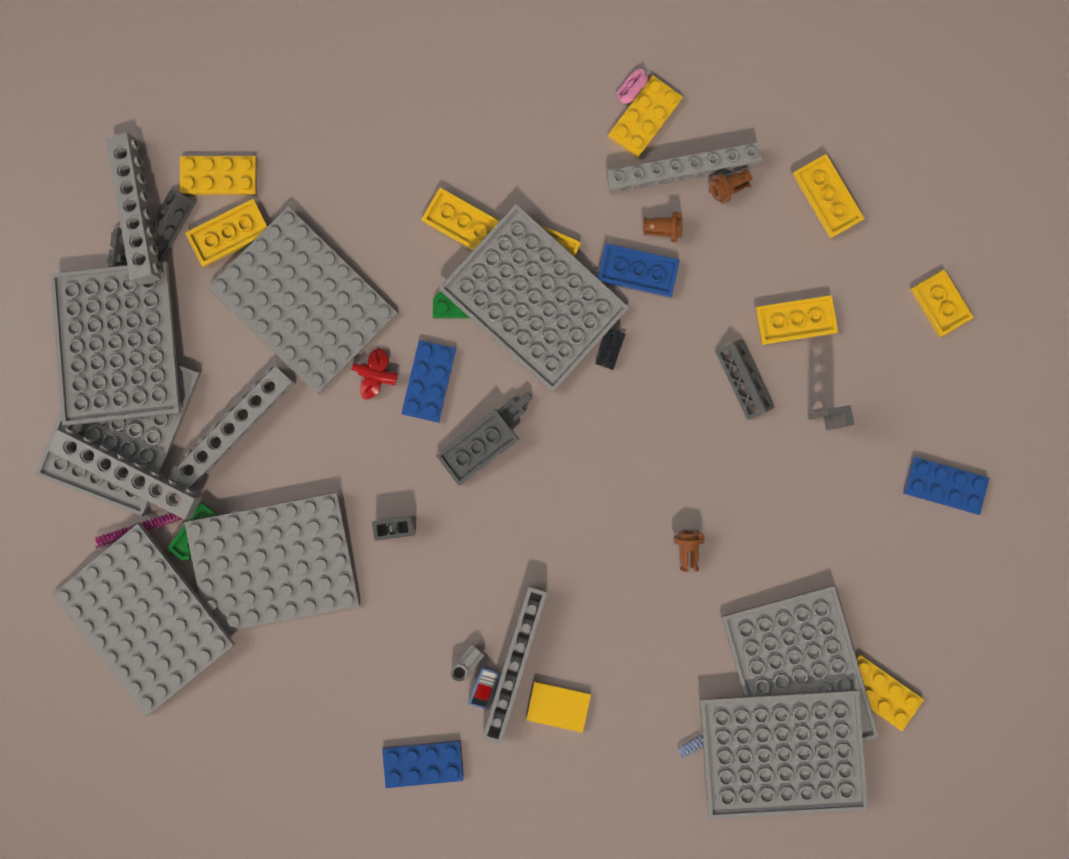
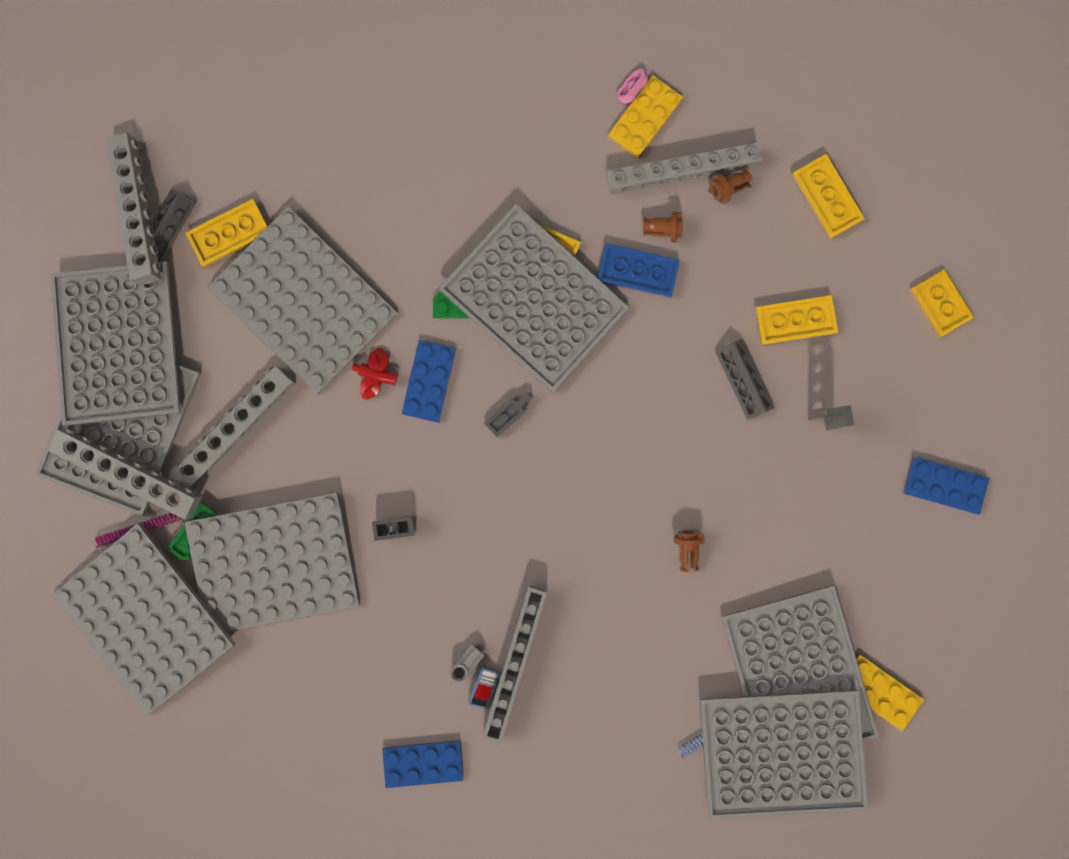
(117, 256): dark grey hinge -> none
(218, 175): yellow plate -> none
(458, 219): yellow plate -> none
(477, 447): dark grey plate -> none
(558, 706): yellow tile -> none
(610, 349): black hinge -> none

